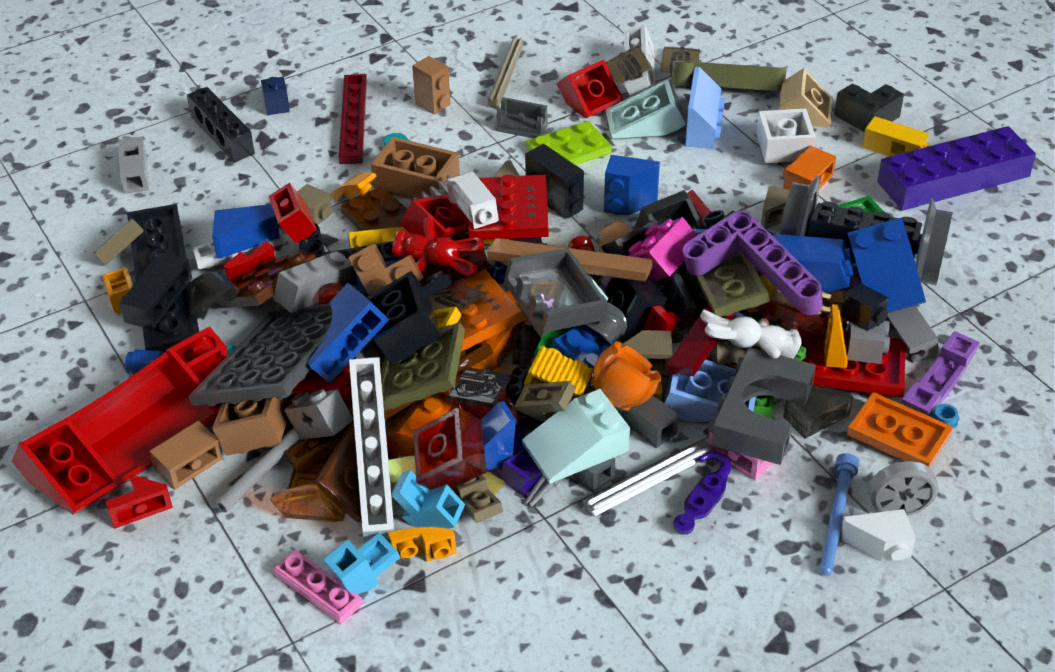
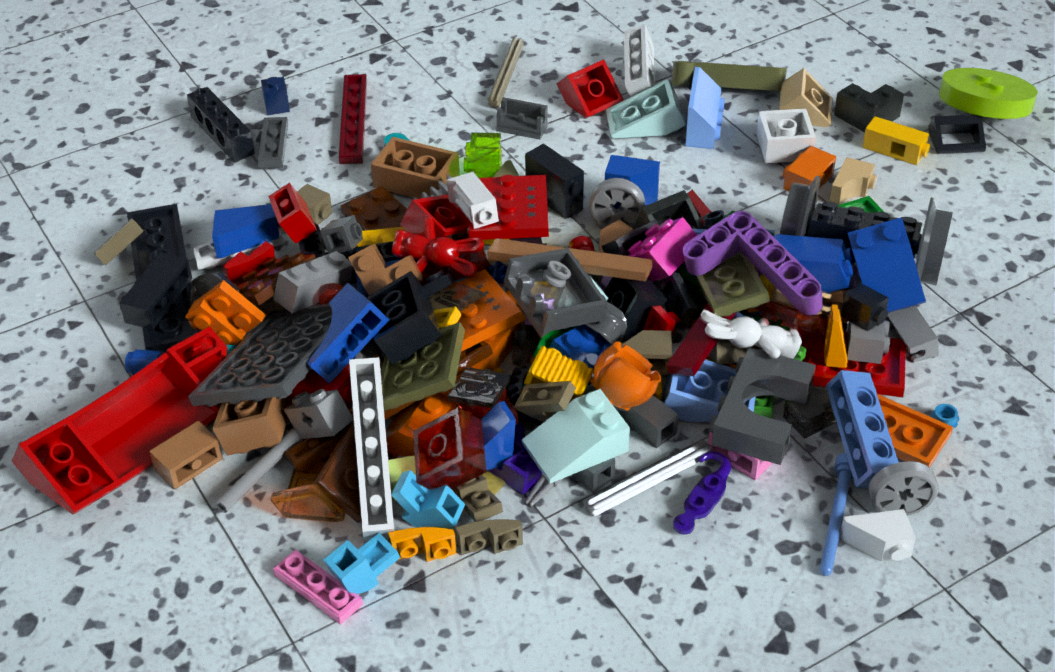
(117, 285): light orange slope -> none
(133, 165): light grey brick -> none
(144, 501): red slope -> none
(225, 312): none -> orange plate
(273, 142): none -> dark grey plate
(341, 235): none -> dark grey brick
(355, 185): light orange slope -> none
(431, 84): medium nougat brick -> none
(483, 154): none -> clear neon green slope
(496, 533): none -> dark tan slope
(556, 274): none -> light grey bush
(575, 143): lime plate -> none
(605, 196): none -> light grey wheel
(628, 65): clear smoke piece -> none
(677, 54): clear smoke piece -> none
(774, 206): dark tan slope -> none
(853, 180): none -> tan arch
(861, 425): none -> medium blue brick
(942, 375): medium lavender slope -> none
(954, 125): none -> black tile
(955, 167): dark purple brick -> none
(987, 93): none -> lime brick

